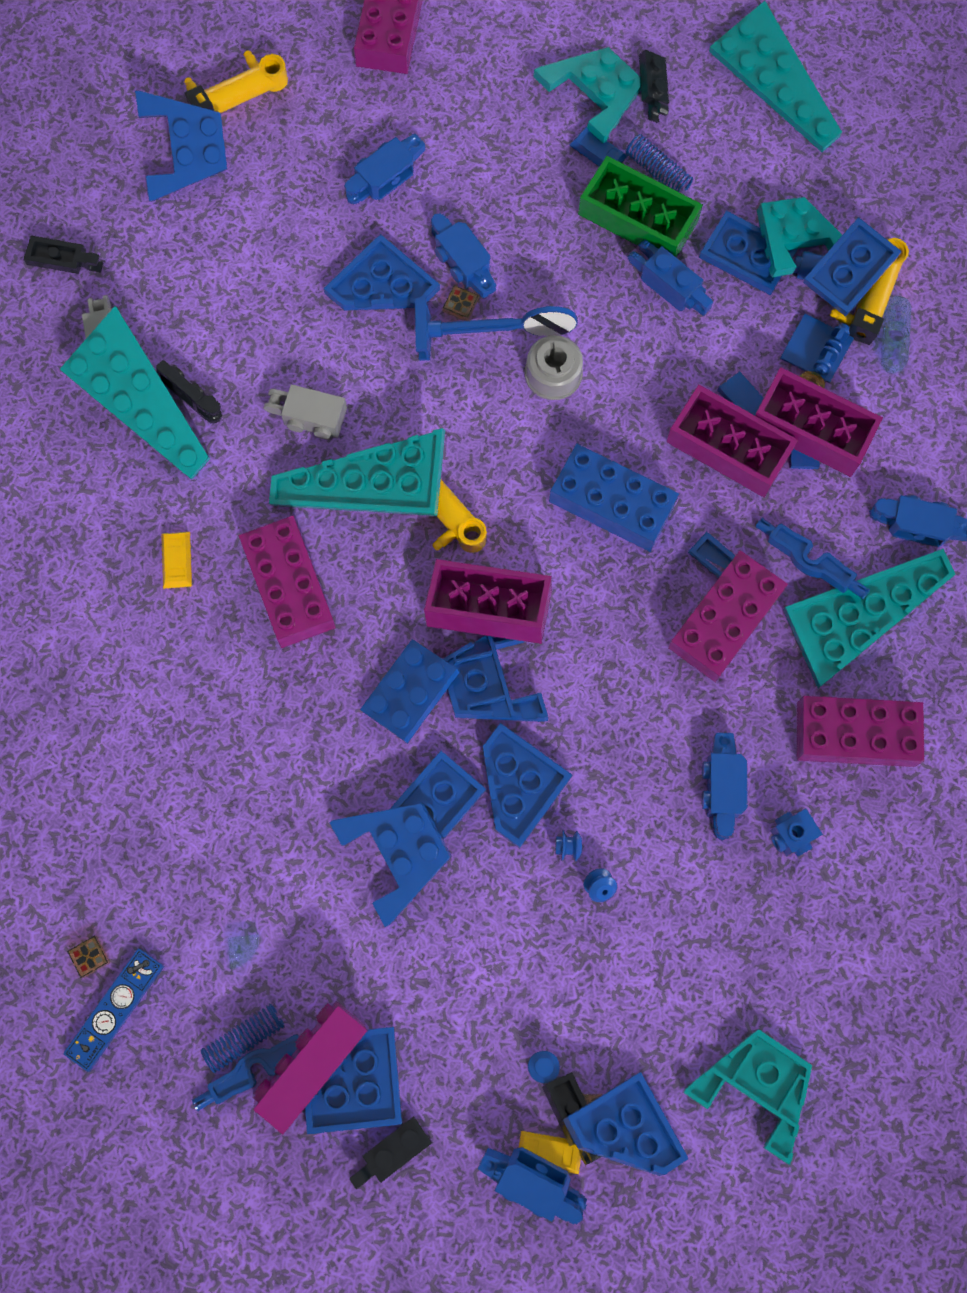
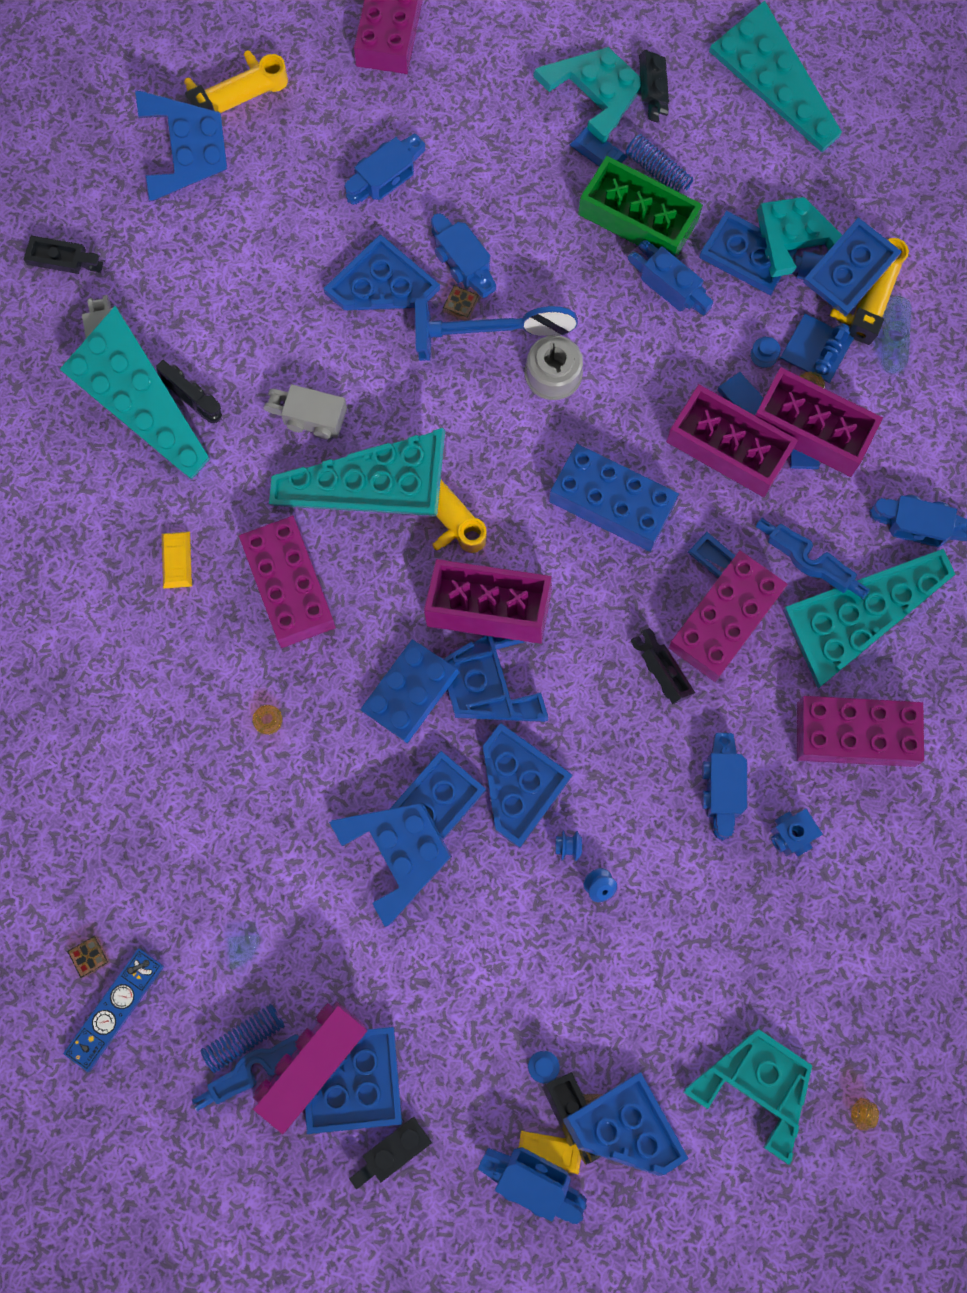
(273, 726): none -> clear yellow plate
(663, 667): none -> black plate
(765, 352): none -> blue wheel
(864, 1114): none -> clear yellow plate

